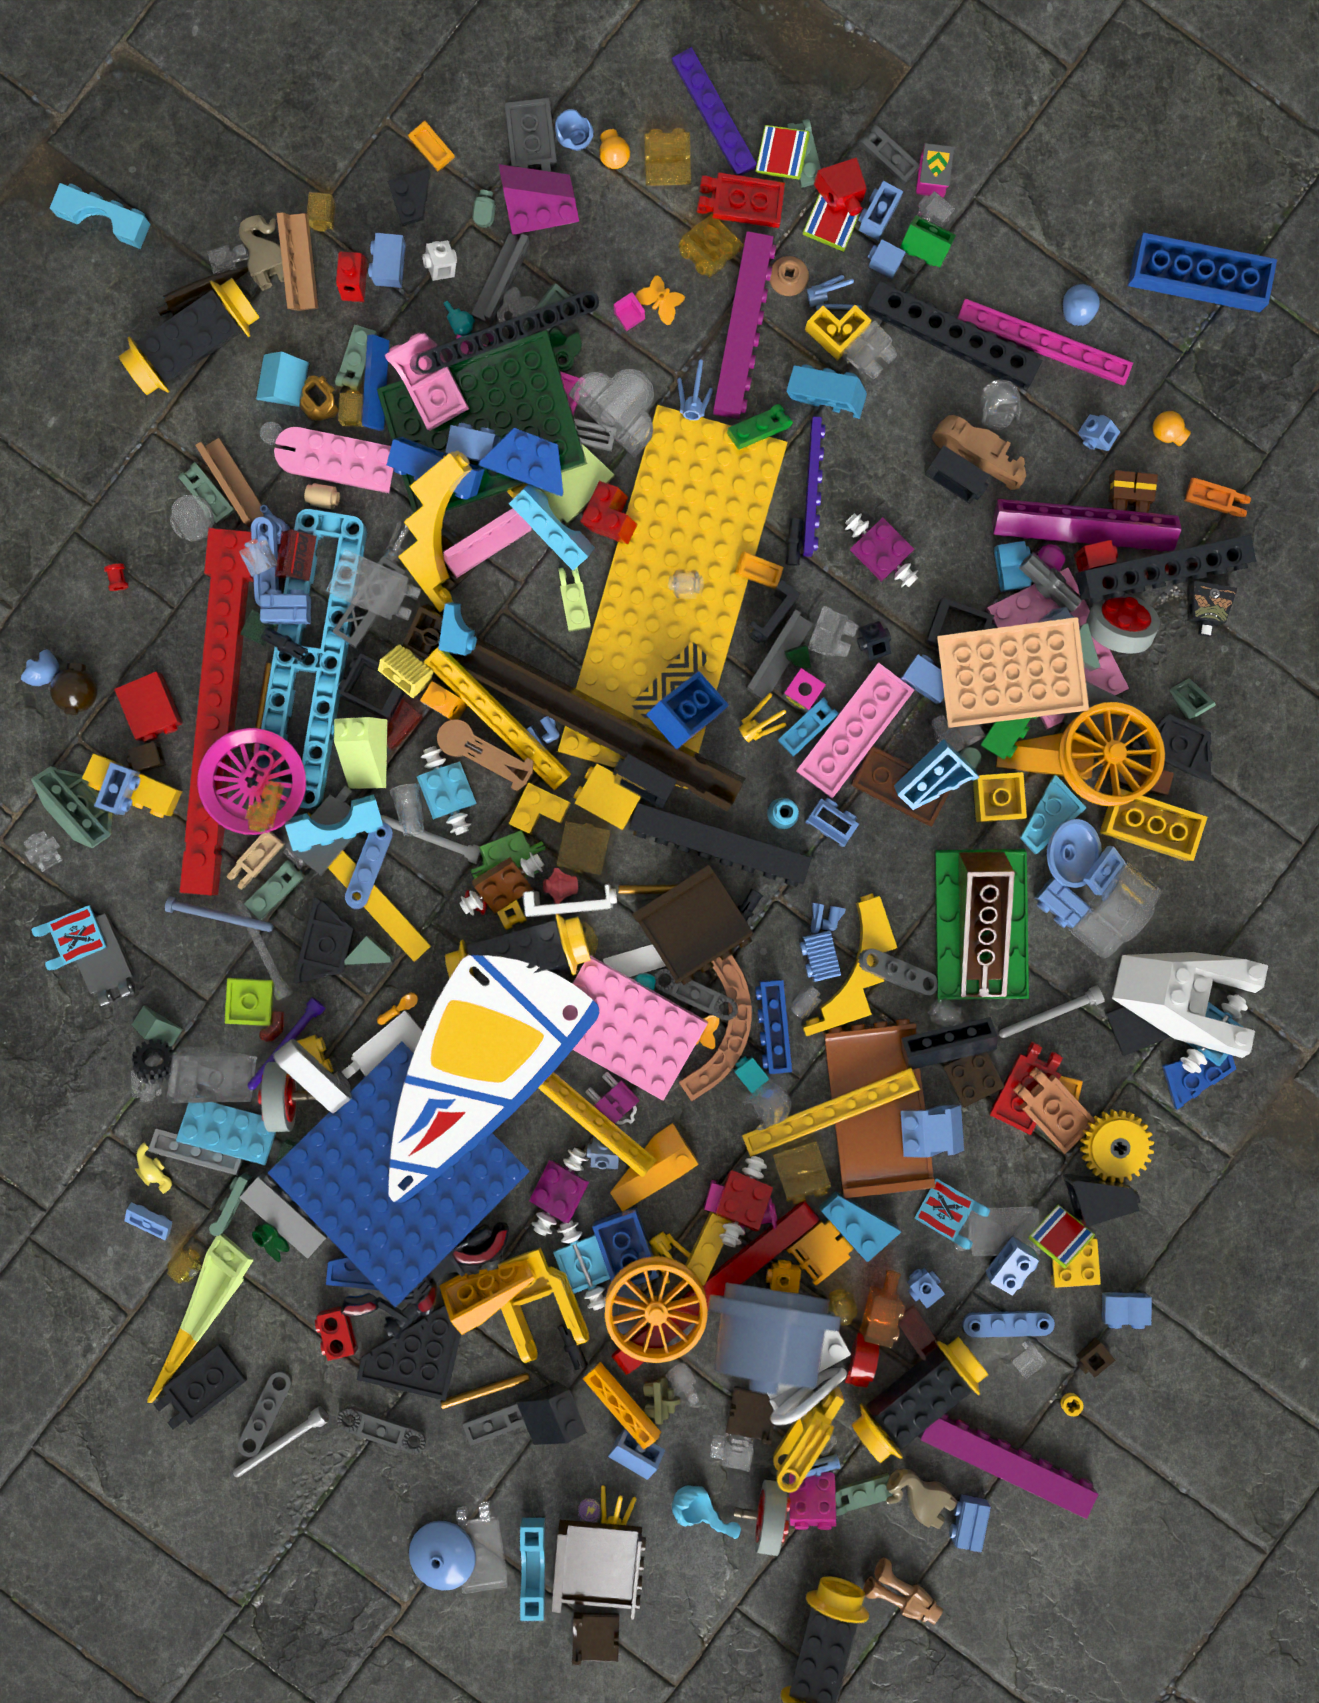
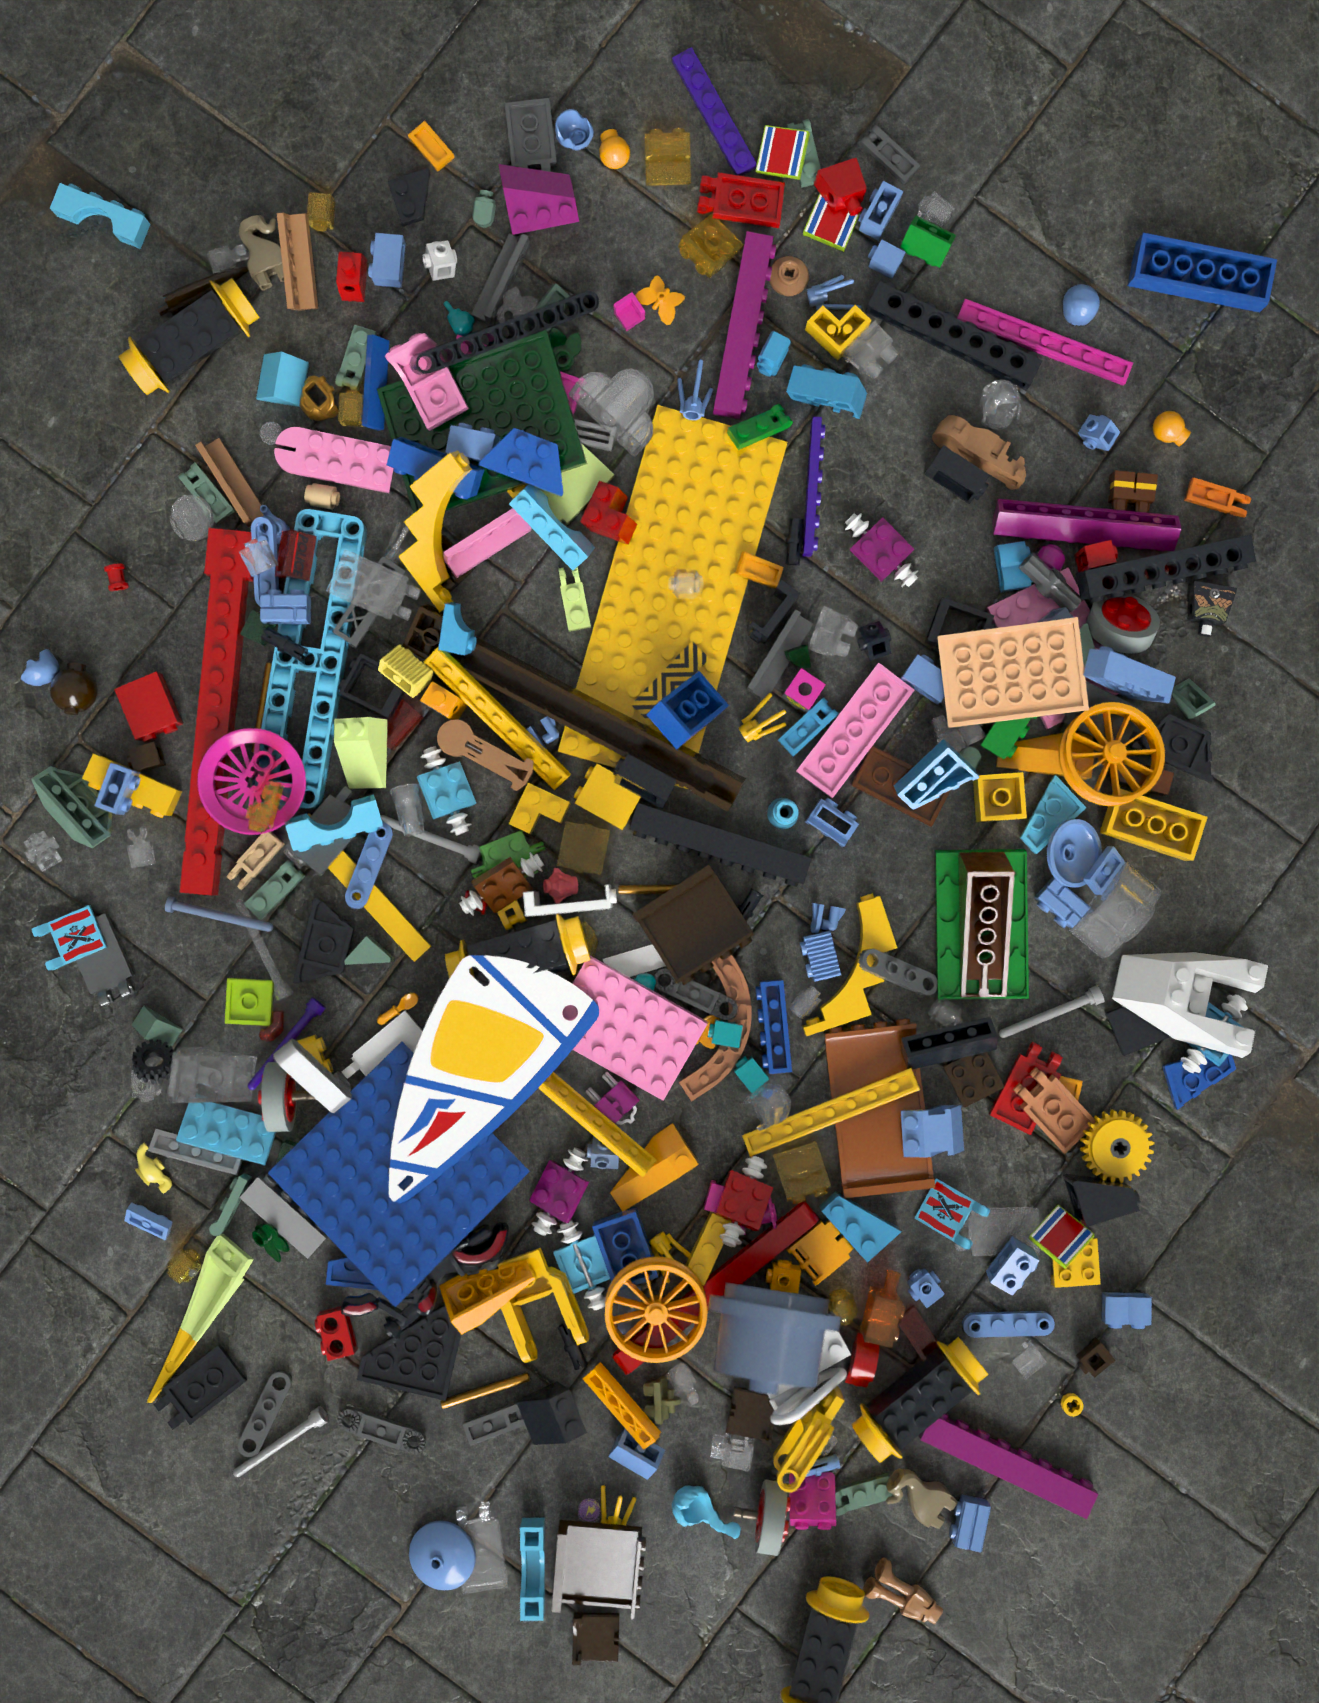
(140, 852): none -> clear plate
(725, 1033): none -> teal brick
(773, 354): none -> dark azure brick
(934, 169): piece -> none
(1128, 676): none -> medium blue wedge

